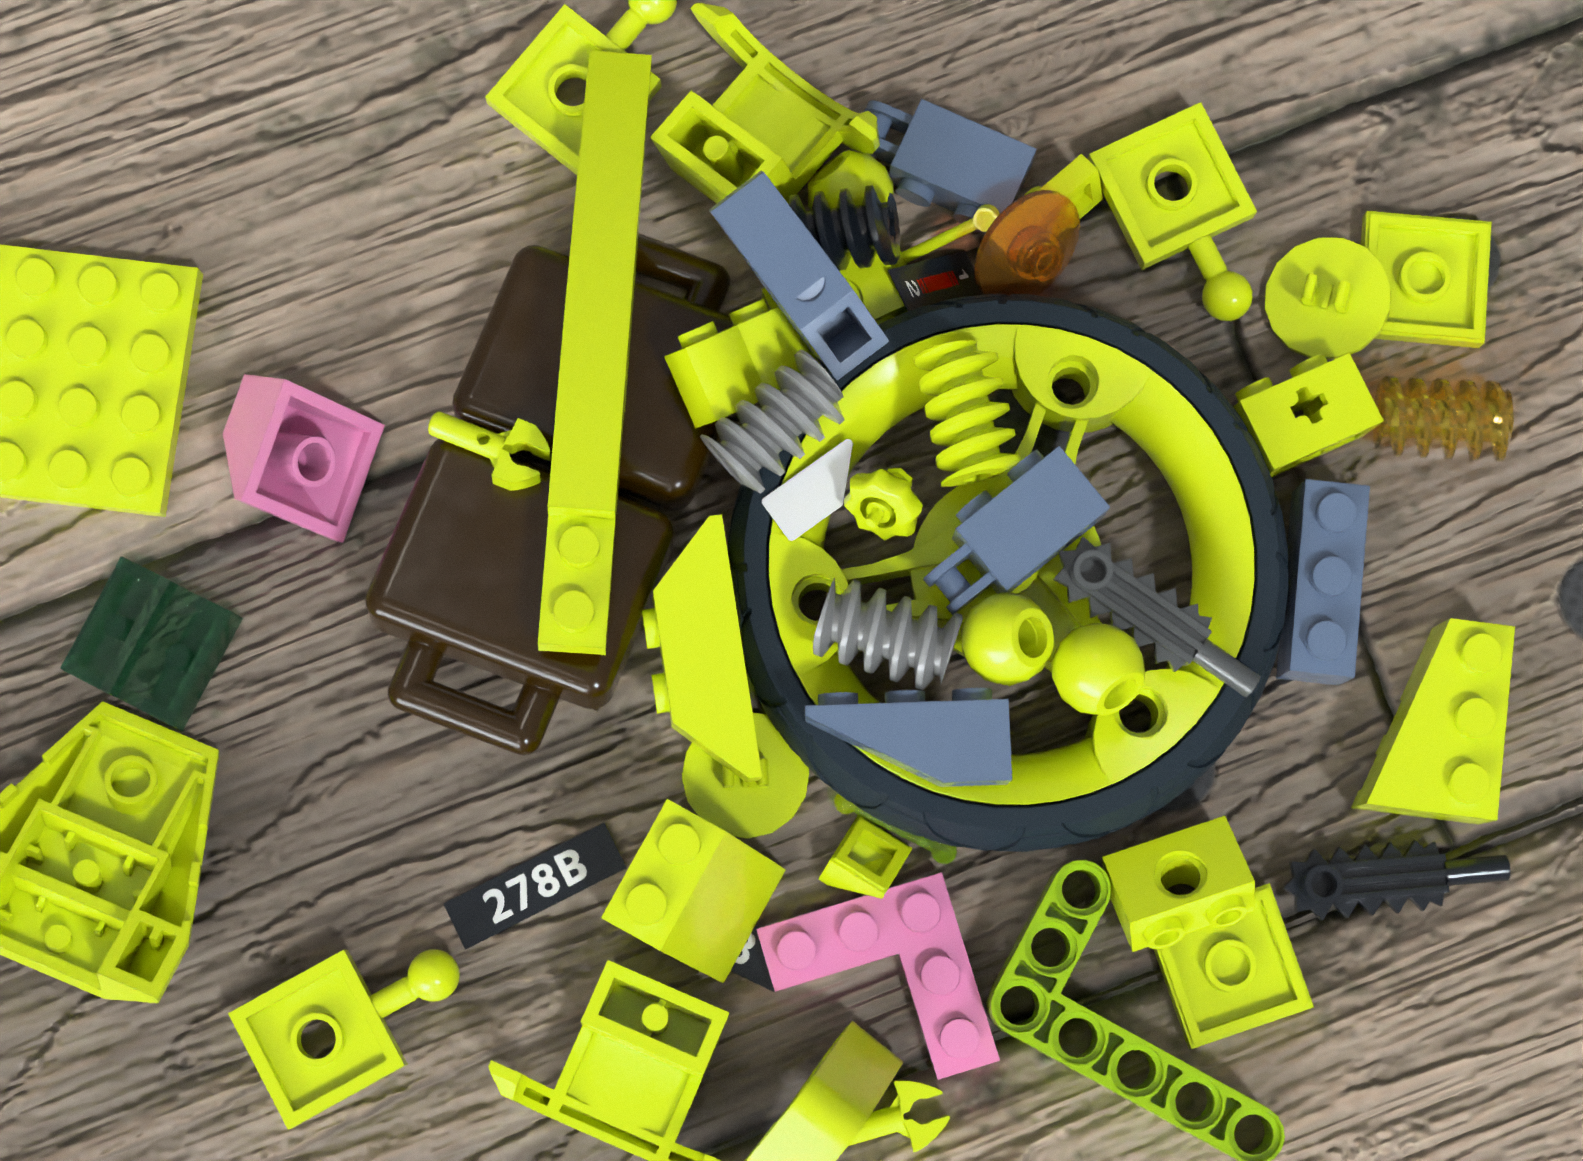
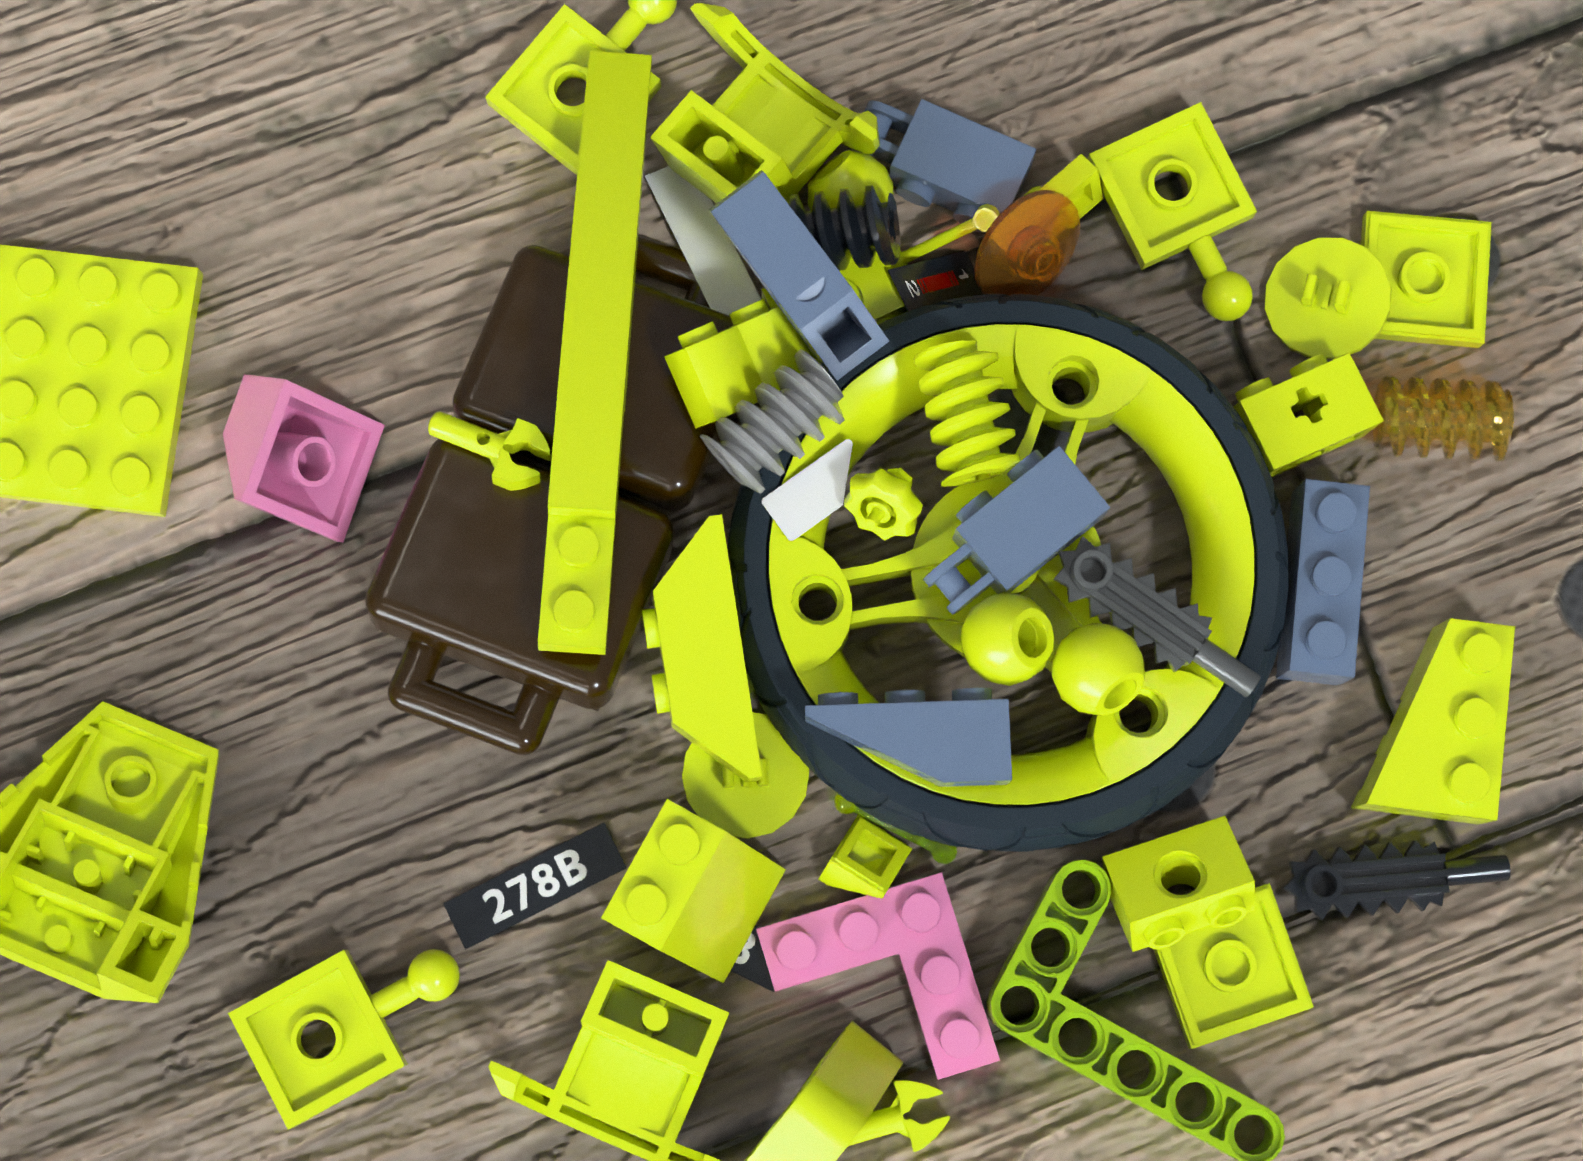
(151, 643): clear green slope -> none
(703, 242): none -> white sticker
(886, 634): light grey piece -> none

